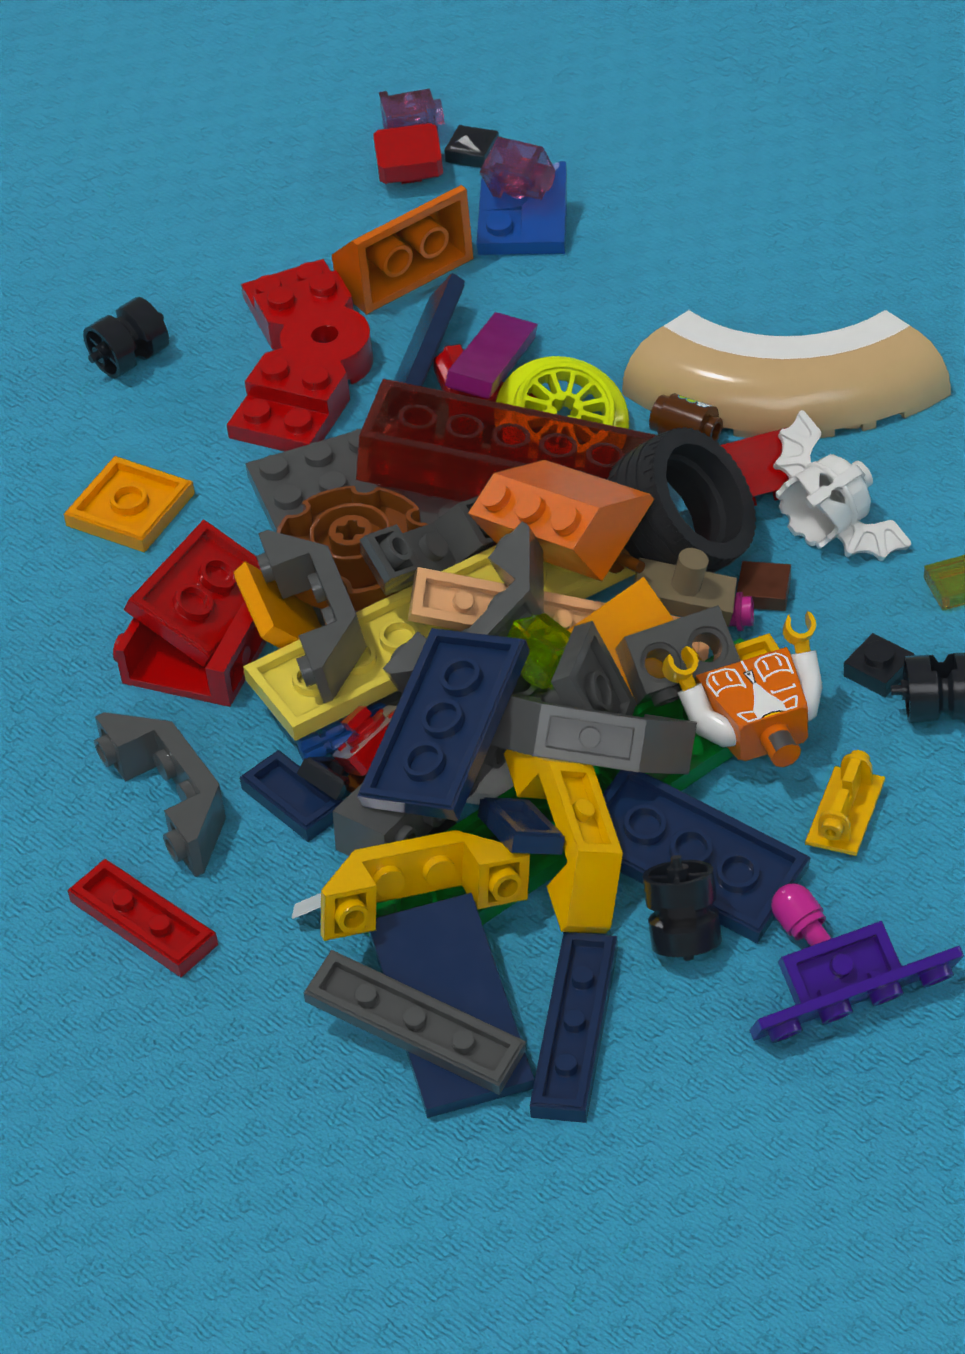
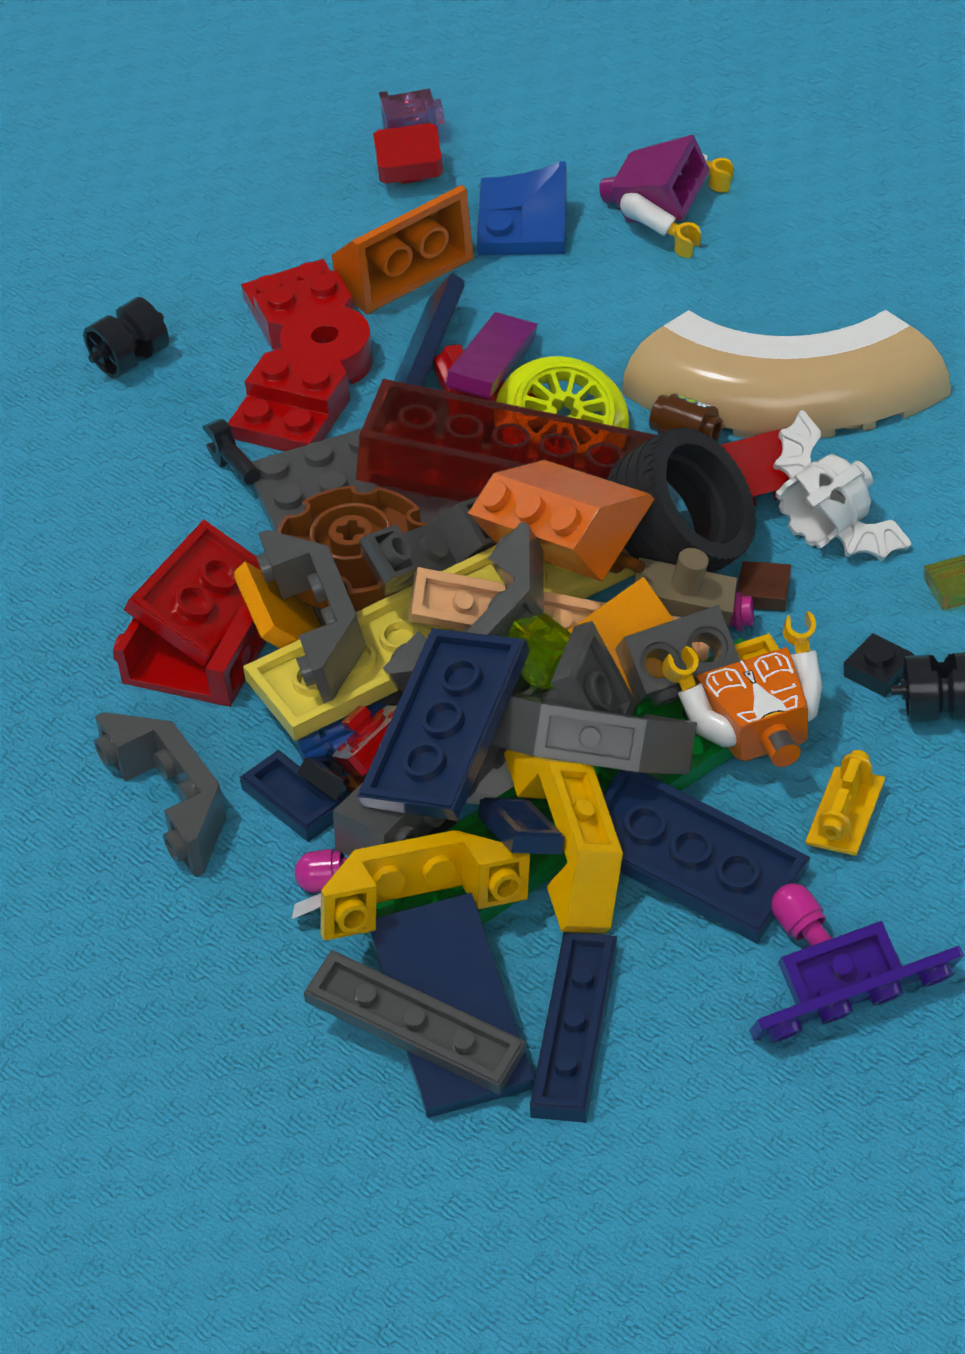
(129, 504): light orange tile -> none
(143, 917): red tile -> none
(225, 451): none -> black bar
(317, 868): none -> dark pink cylinder
(470, 146): black tile -> none
(517, 169): clear pink brick -> none
(661, 184): none -> magenta torso
(683, 913): black wheel -> none

